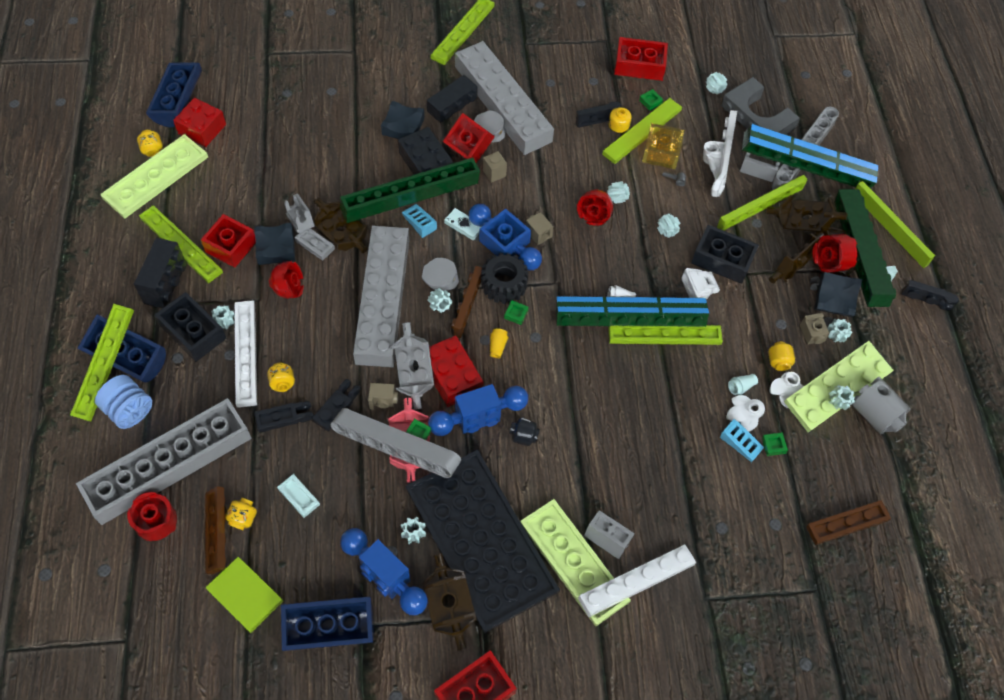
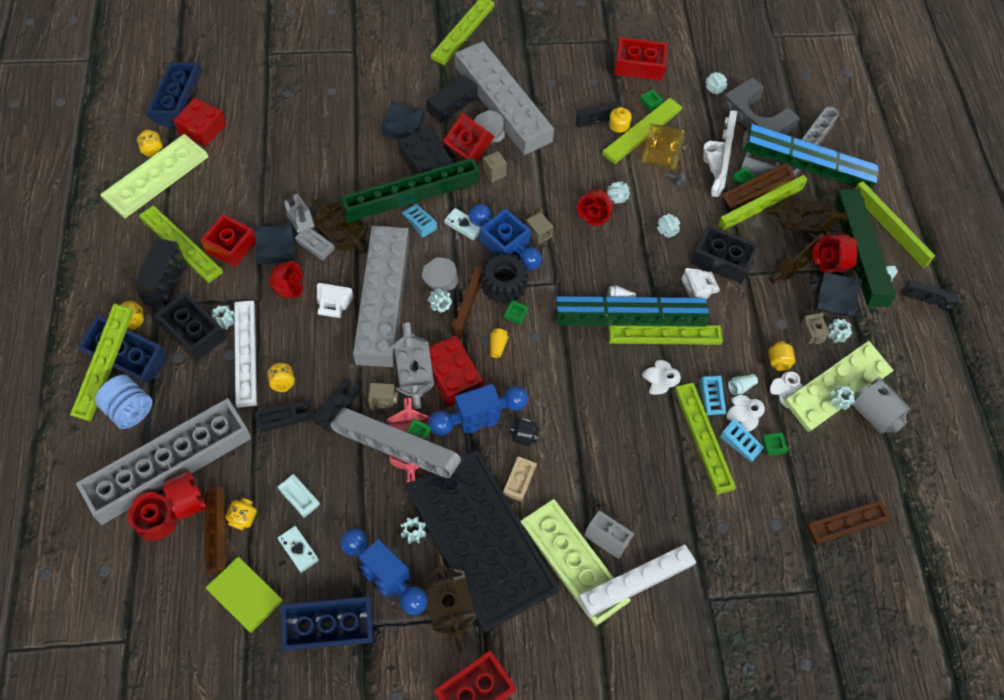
(137, 317): none -> yellow head
(183, 495): none -> red brick
(298, 549): none -> light aqua tile
(333, 297): none -> white piece
(519, 479): none -> tan plate
(658, 377): none -> white plate
(704, 439): none -> lime tile
(717, 381): none -> medium azure slope
(743, 176): none -> green plate
(759, 186): none -> reddish brown plate

